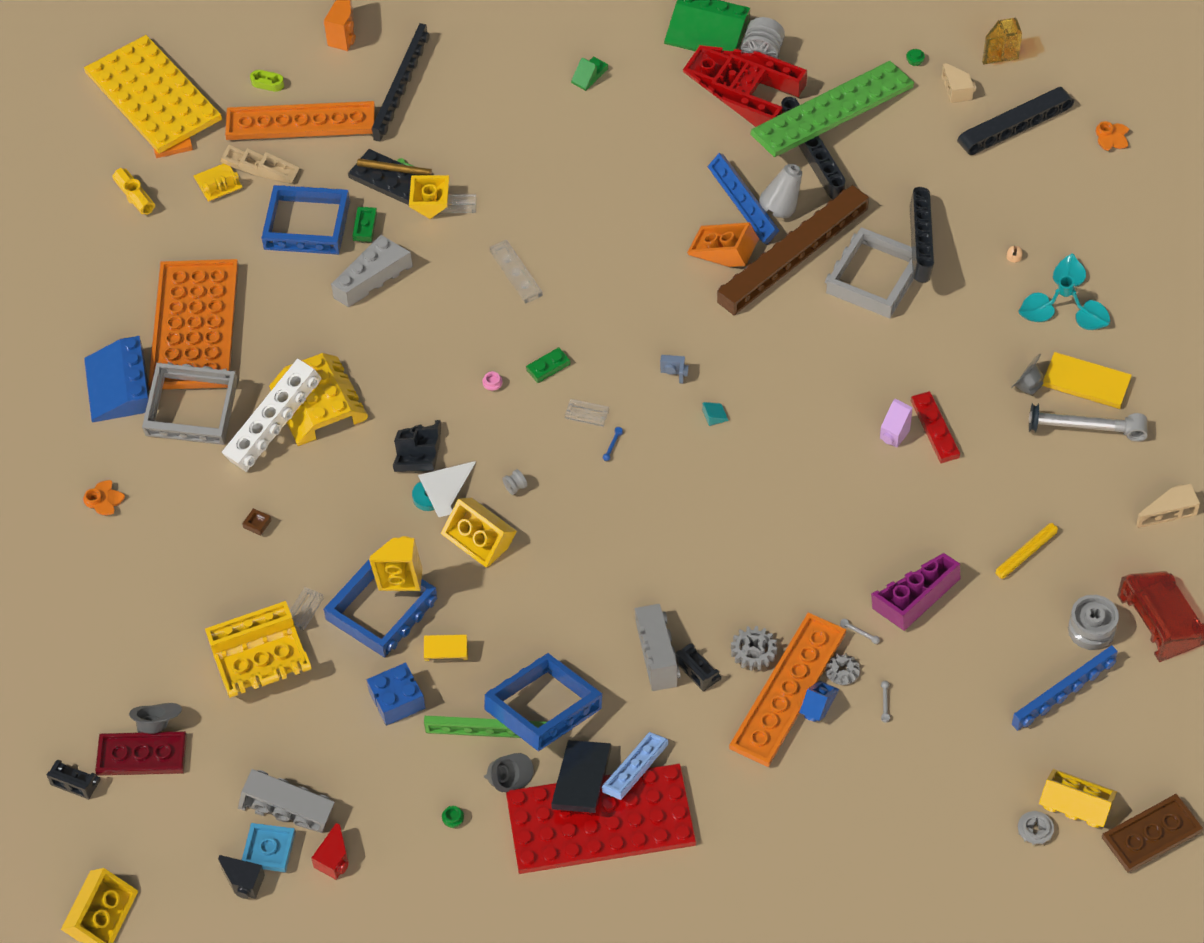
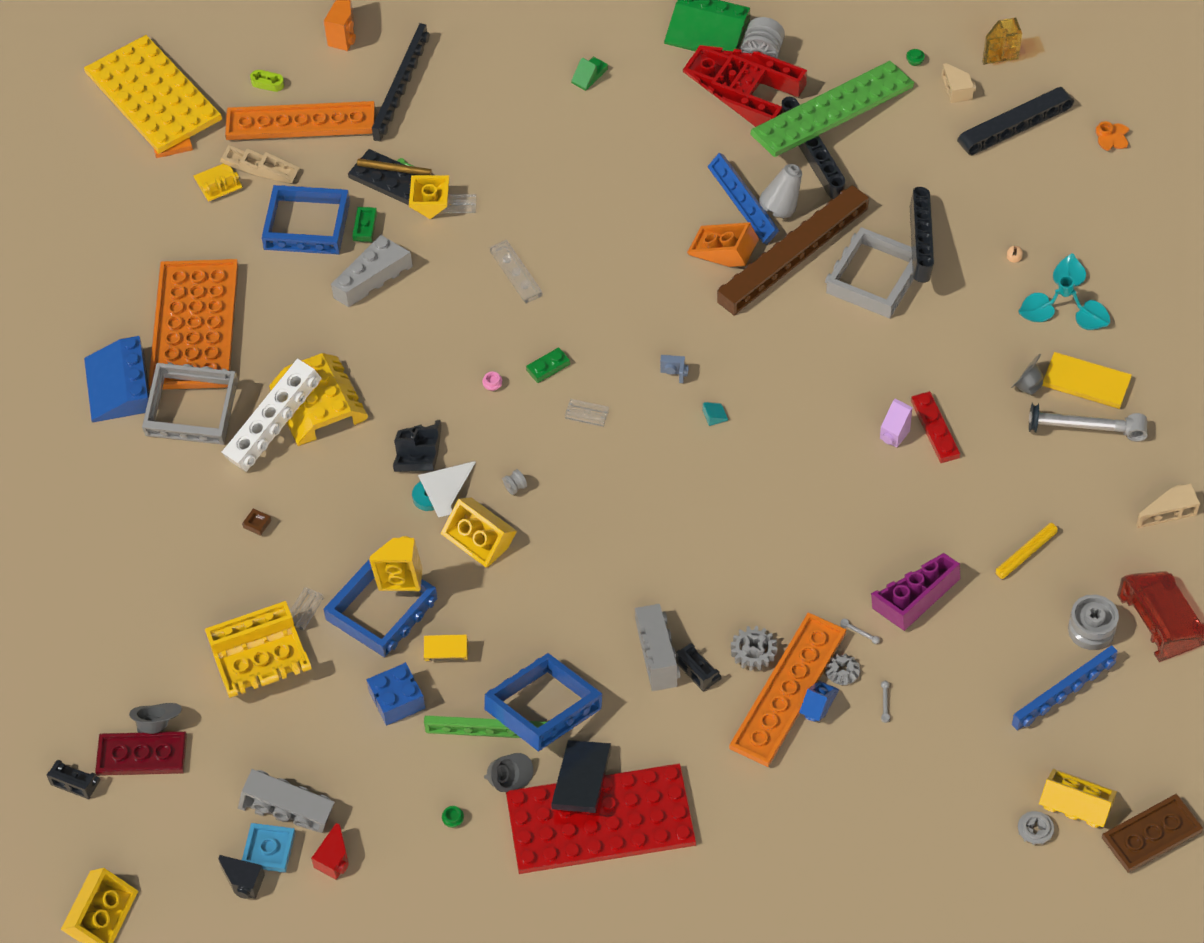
(104, 498): orange plate -> none
(133, 191): yellow piece -> none
(618, 431): blue hinge -> none
(635, 765): light blue tile -> none

